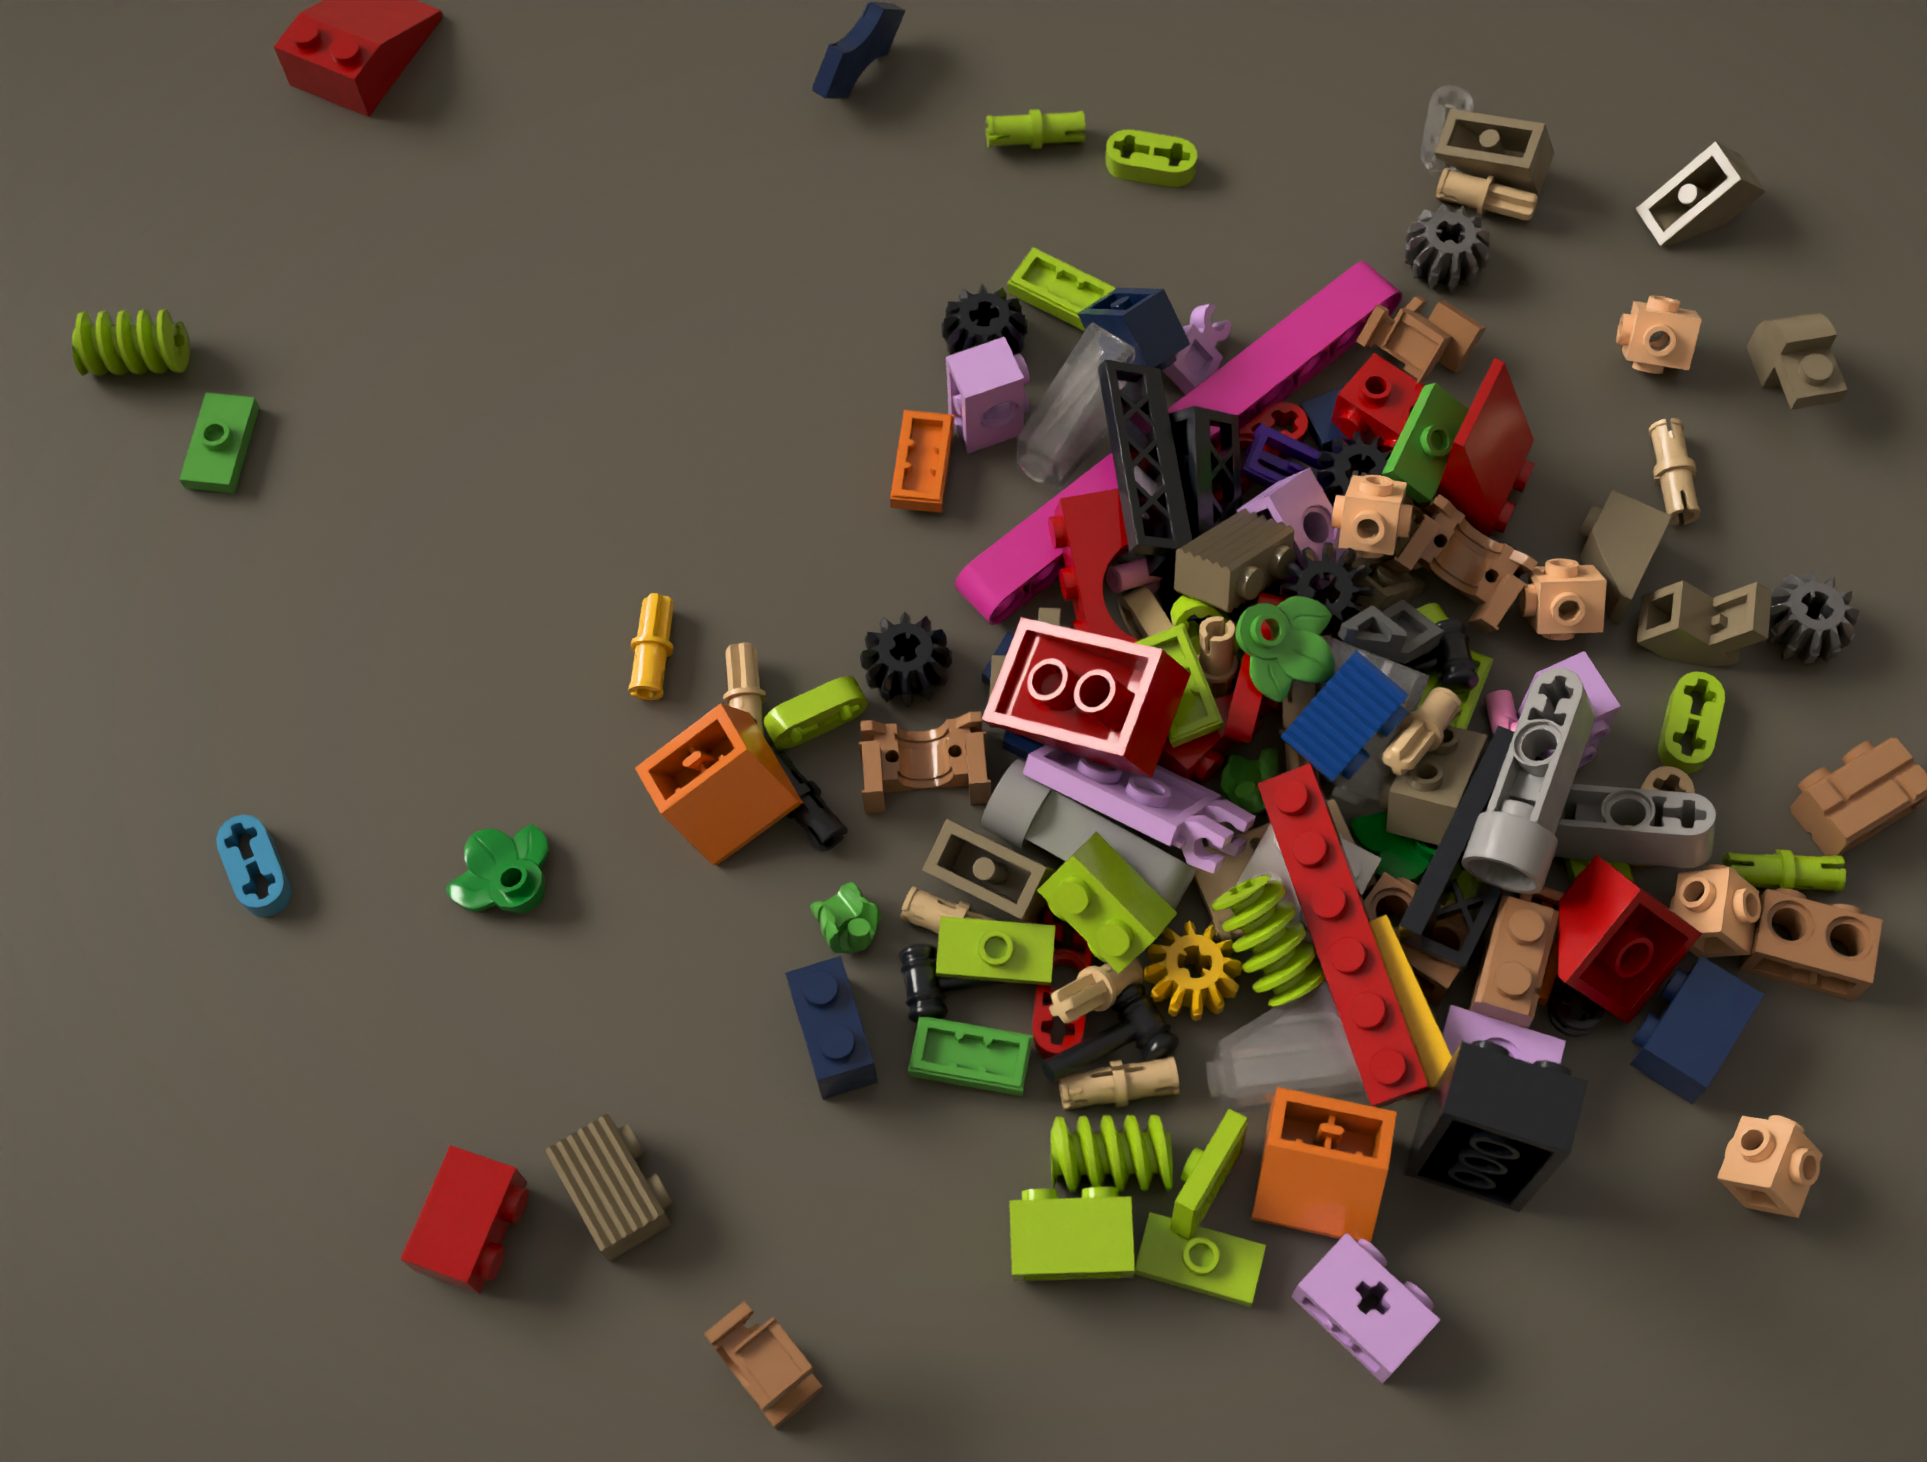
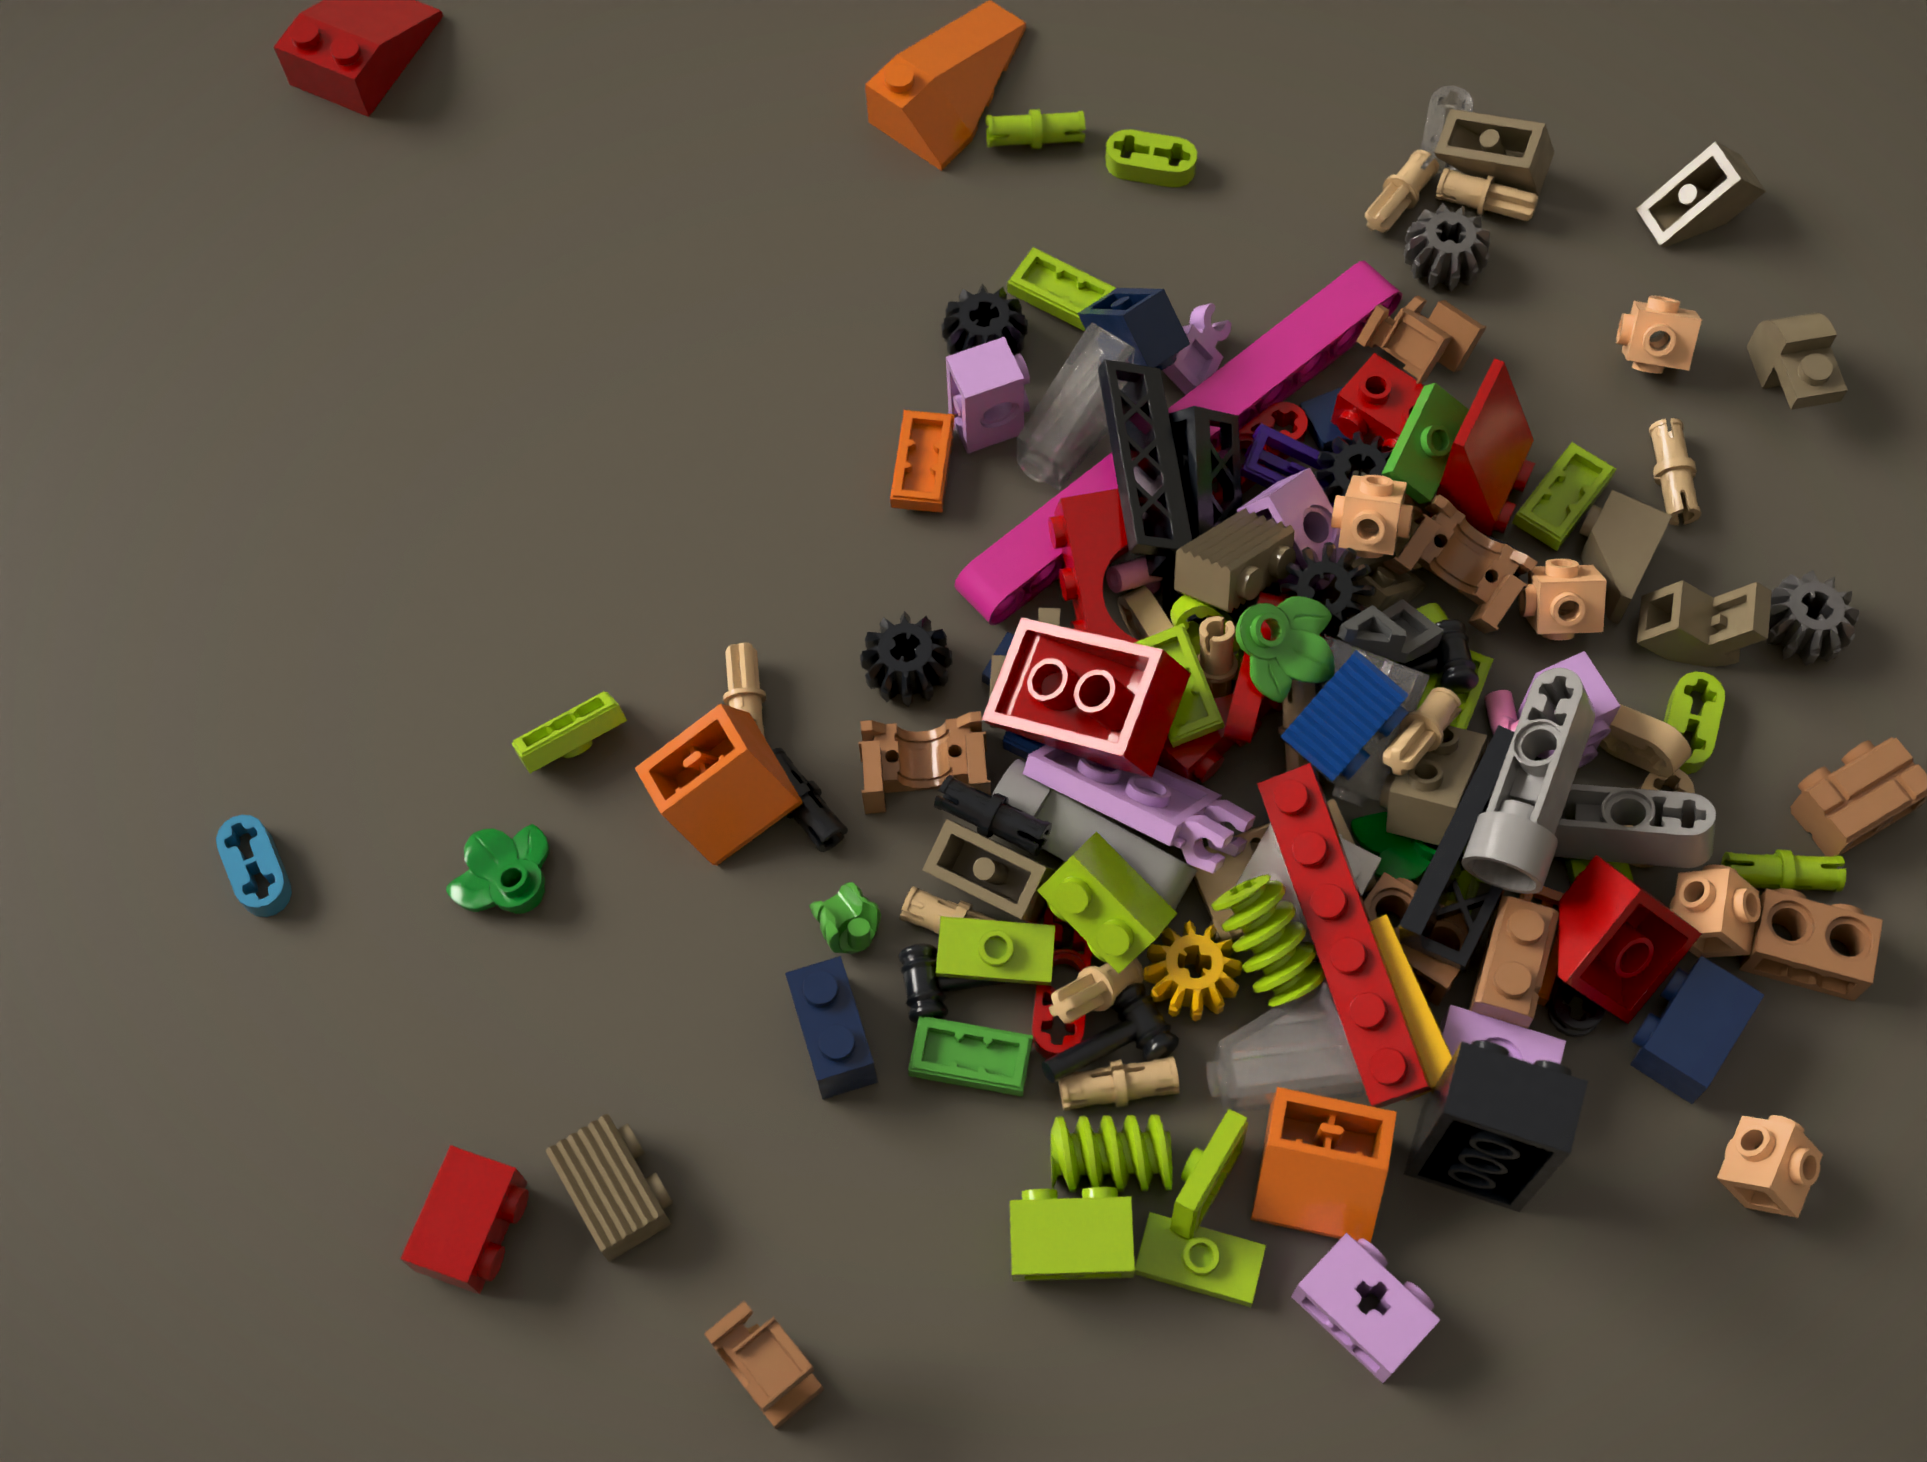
(128, 344): lime piece -> none
(219, 443): bright green plate -> none
(569, 732): none -> lime plate
(651, 647): yellow axle -> none
(815, 712): lime beam -> none
(857, 50): dark blue tile -> none
(942, 84): none -> orange wedge
(992, 815): none -> black pin
(1241, 779): bright green arm -> none
(1401, 191): none -> tan axle
(1564, 496): none -> lime plate
(1646, 742): none -> tan beam

